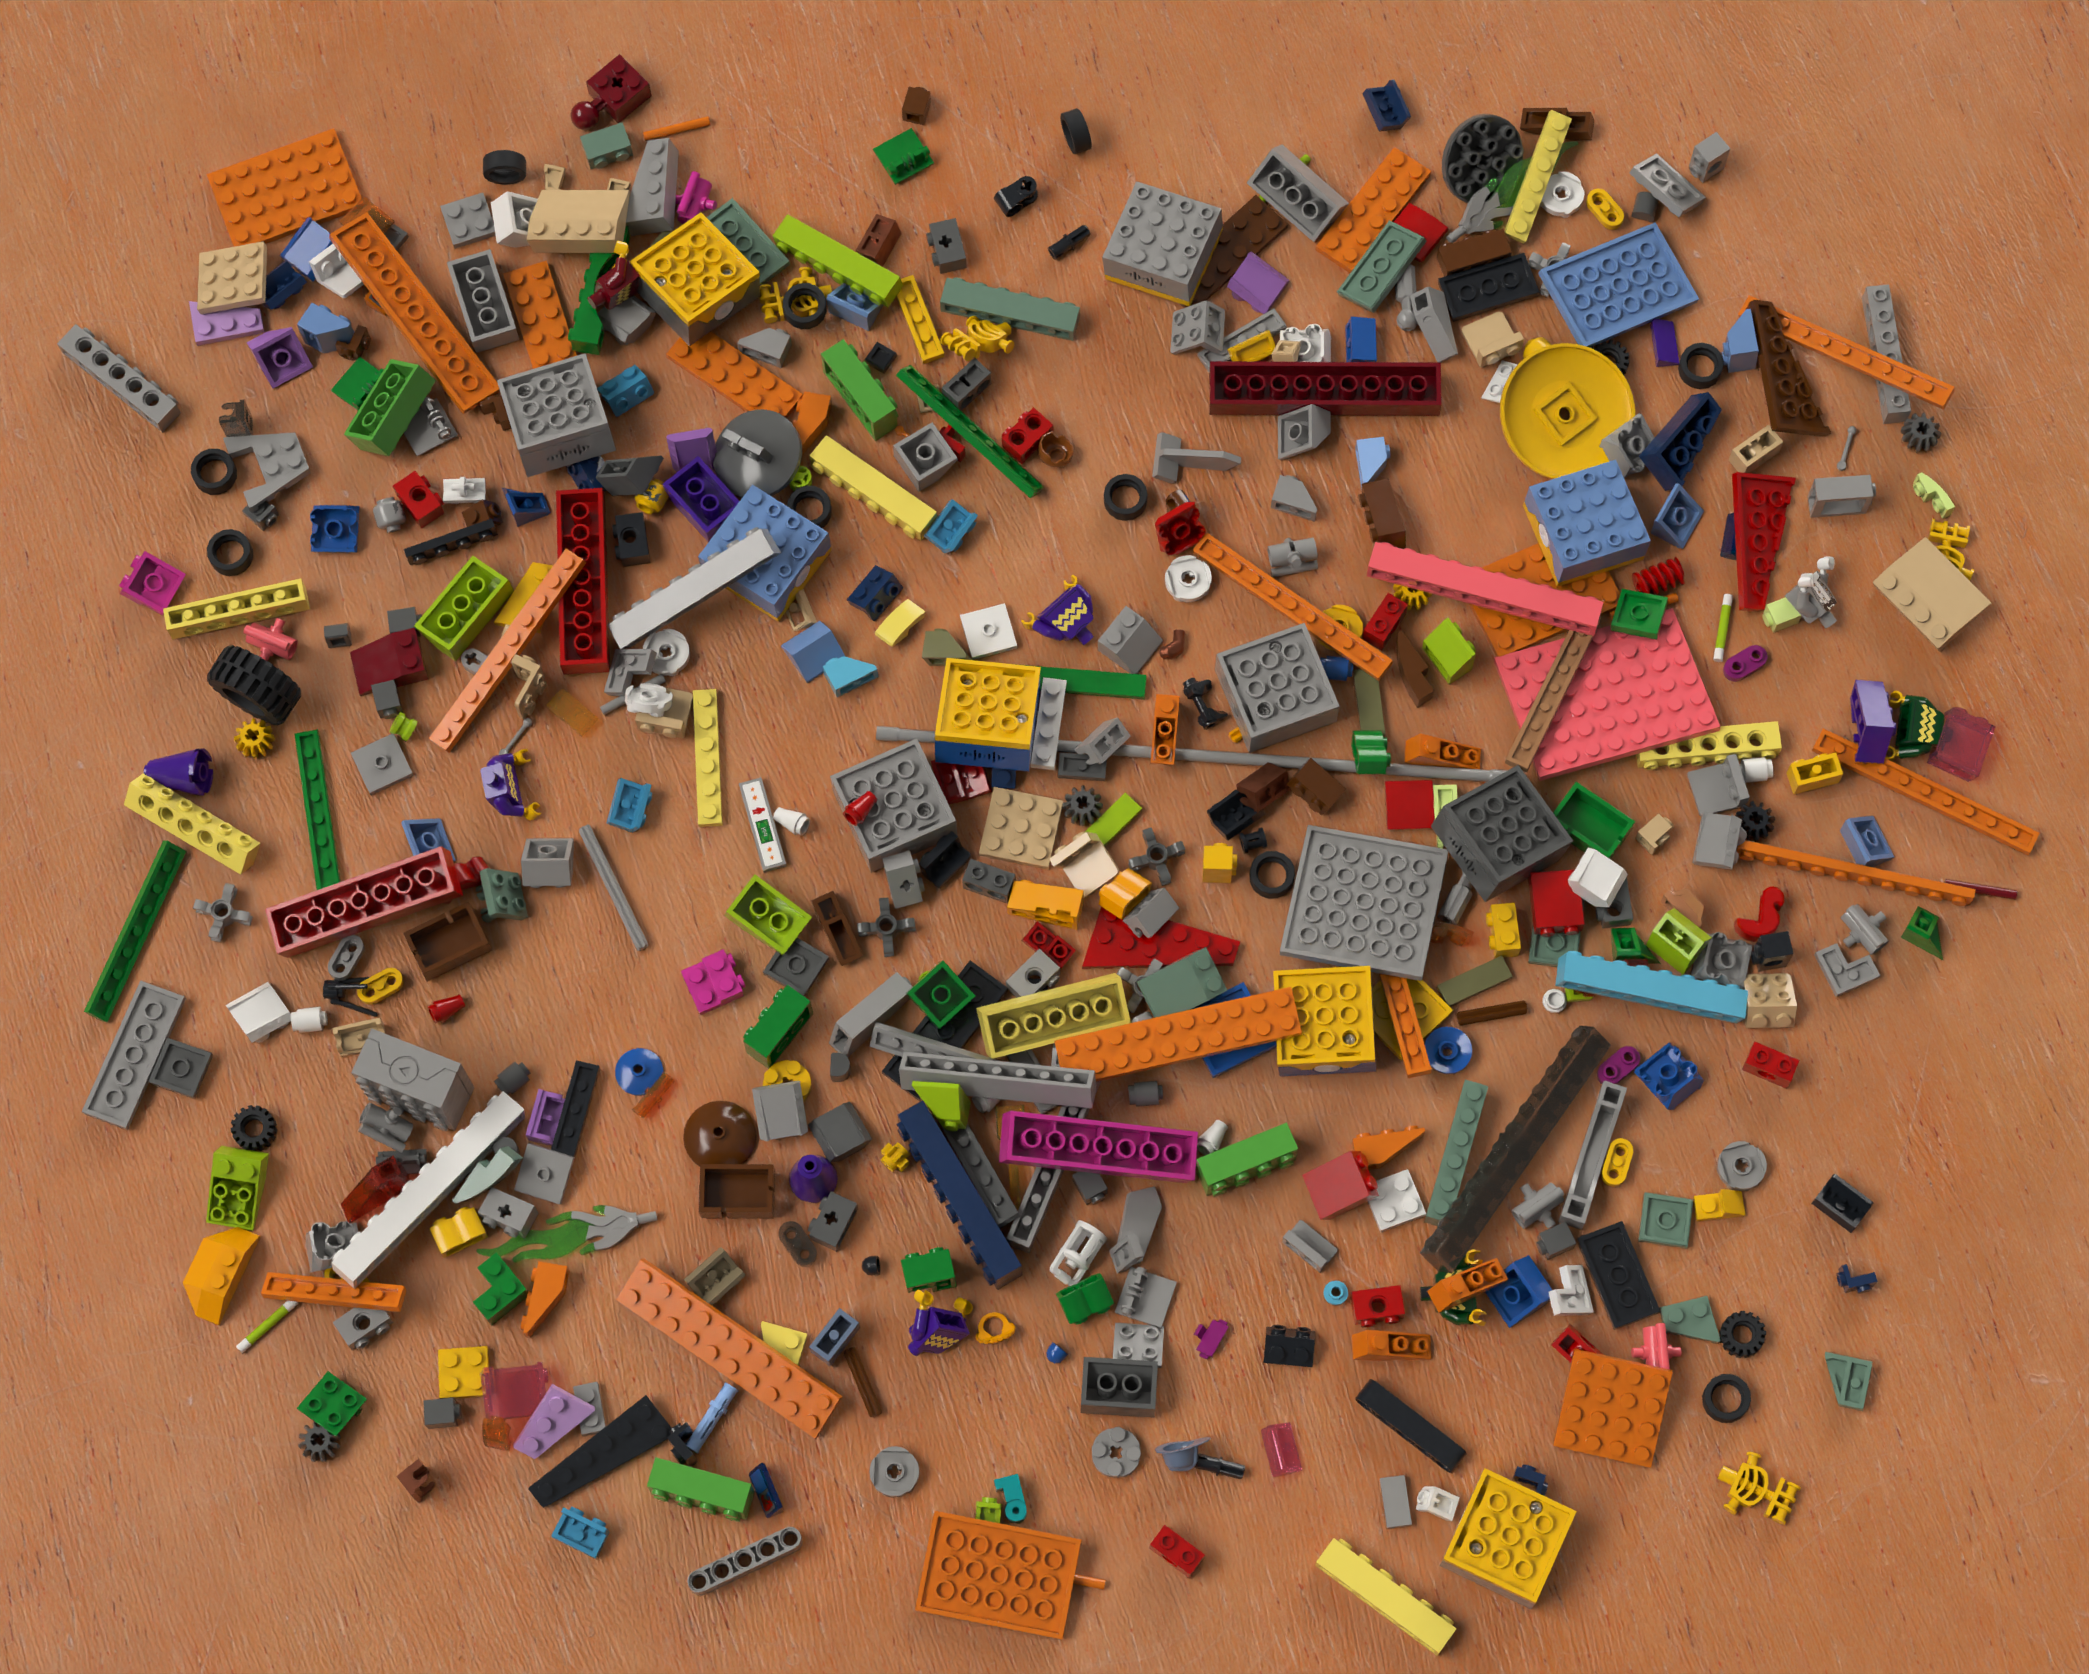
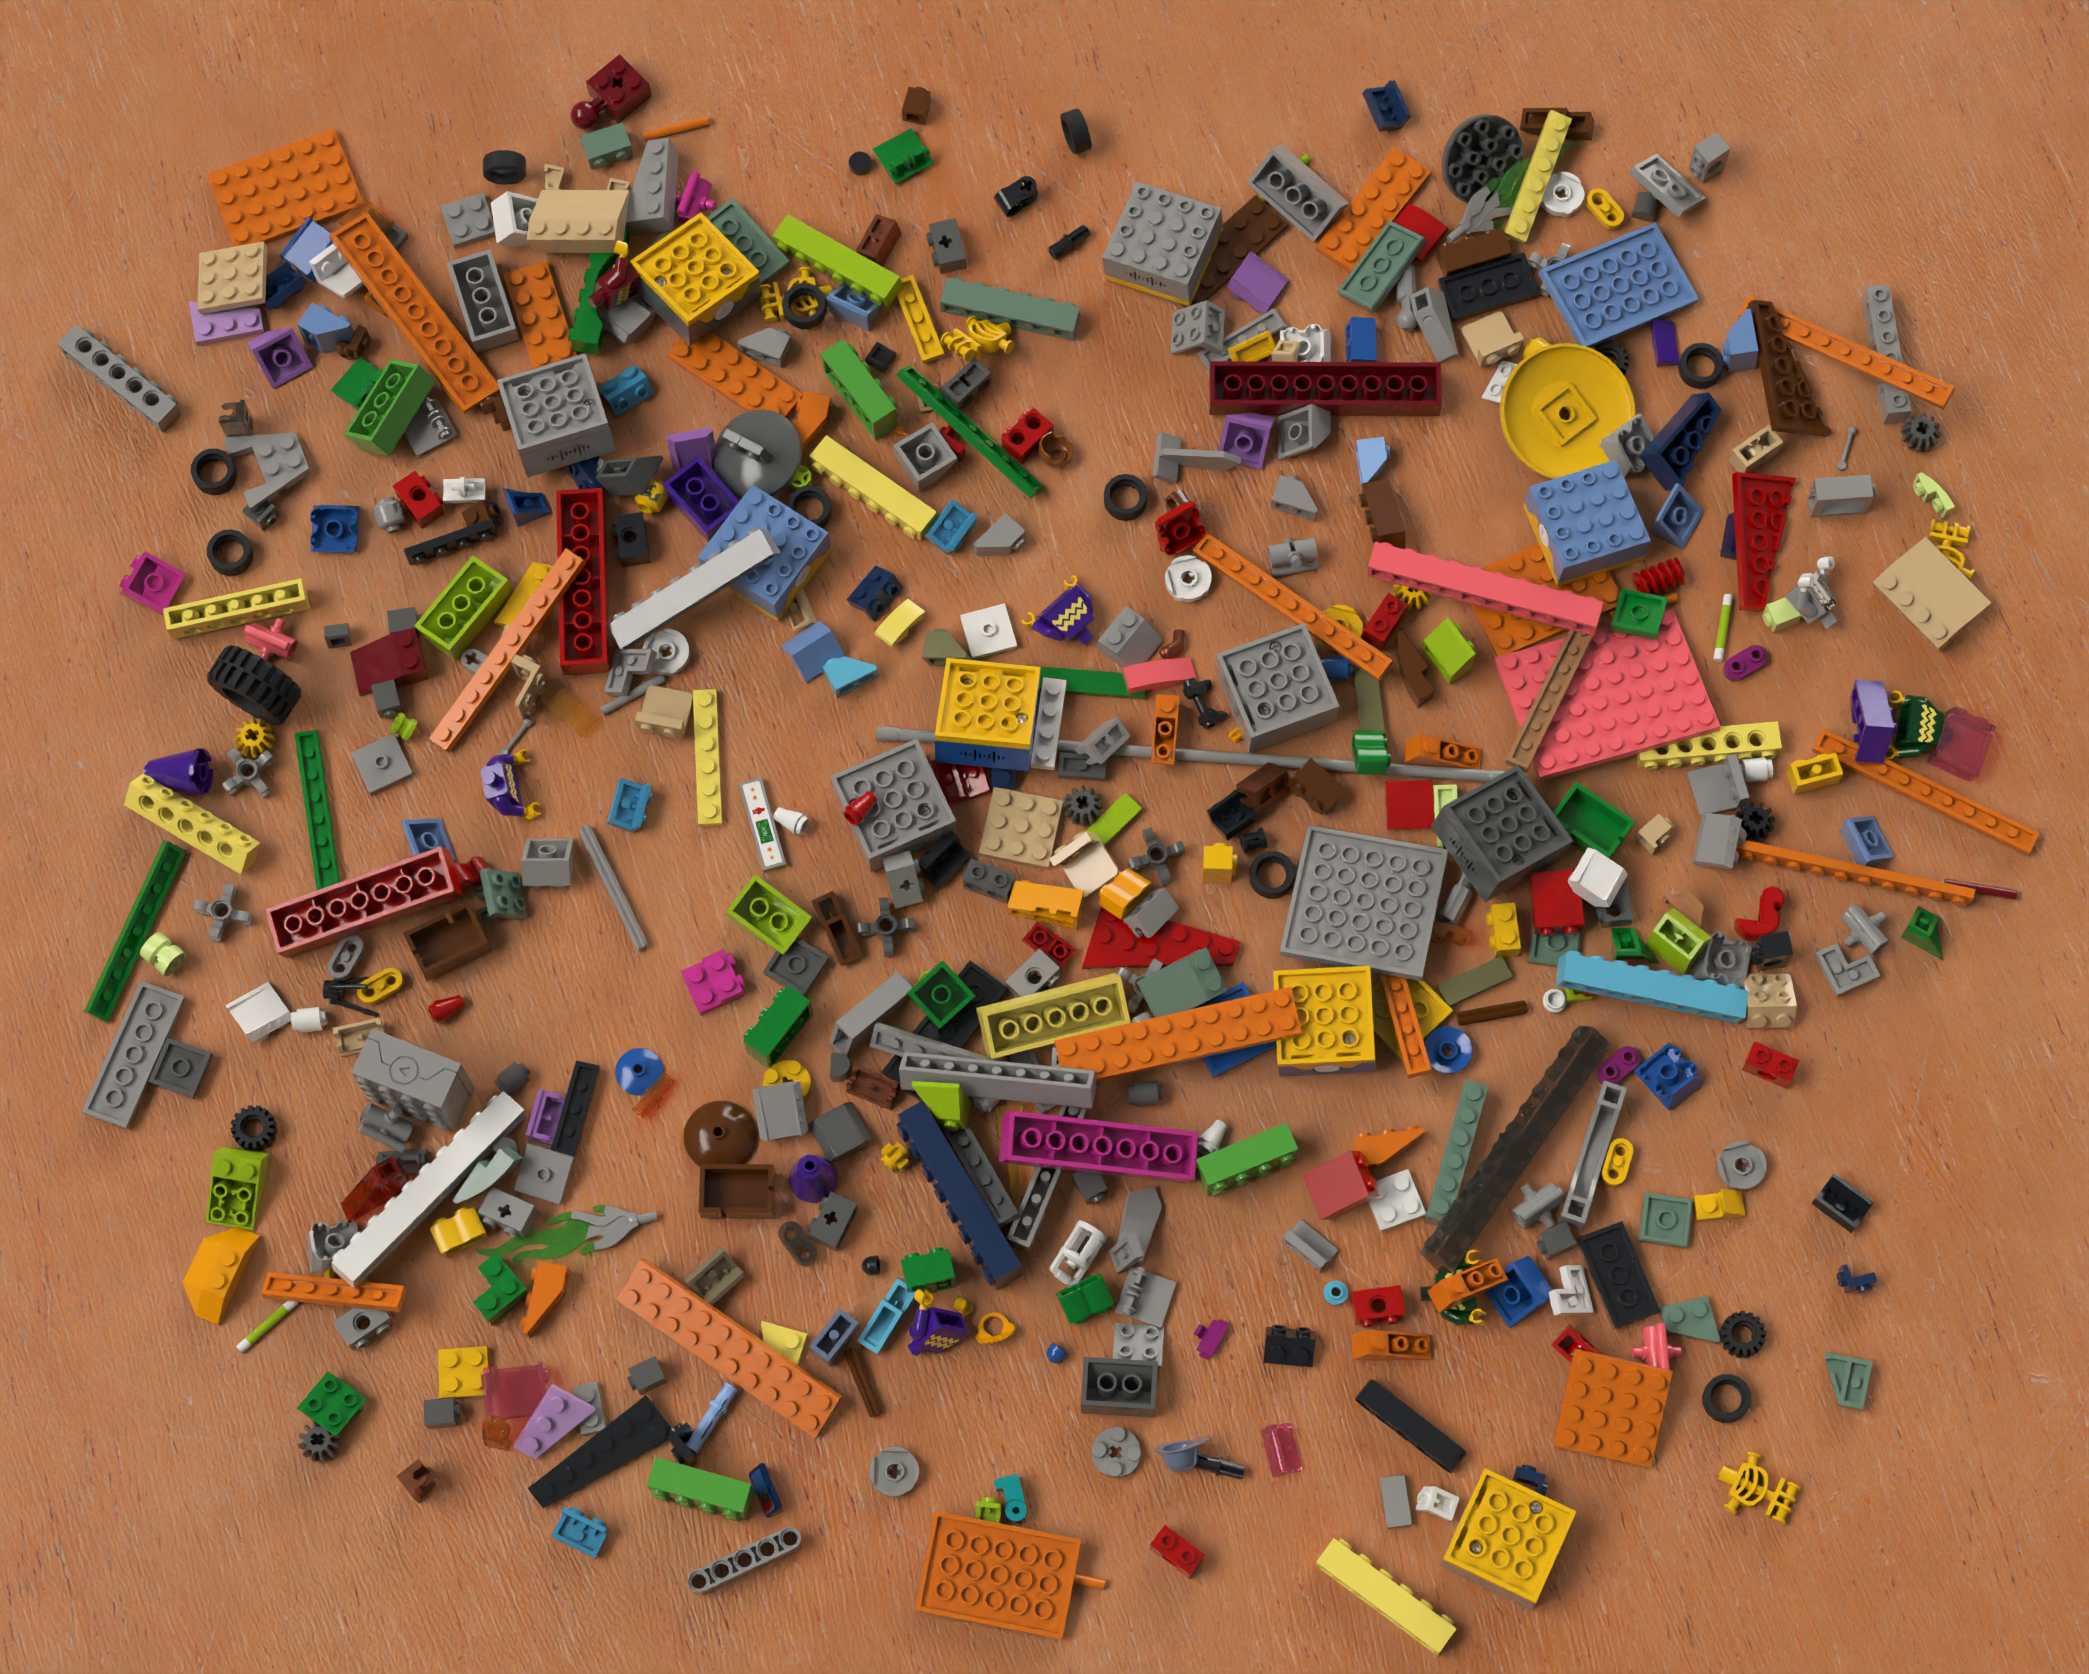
(160, 952): none -> yellowish green wheel
(233, 784): none -> light grey pin
(646, 1376): none -> dark grey brick
(648, 699): white plate -> none
(860, 163): none -> black tile
(872, 1087): none -> copper hinge
(887, 1317): none -> medium azure slope
(1001, 538): none -> light grey slope
(1157, 674): none -> coral slope
(1247, 437): none -> medium lavender slope

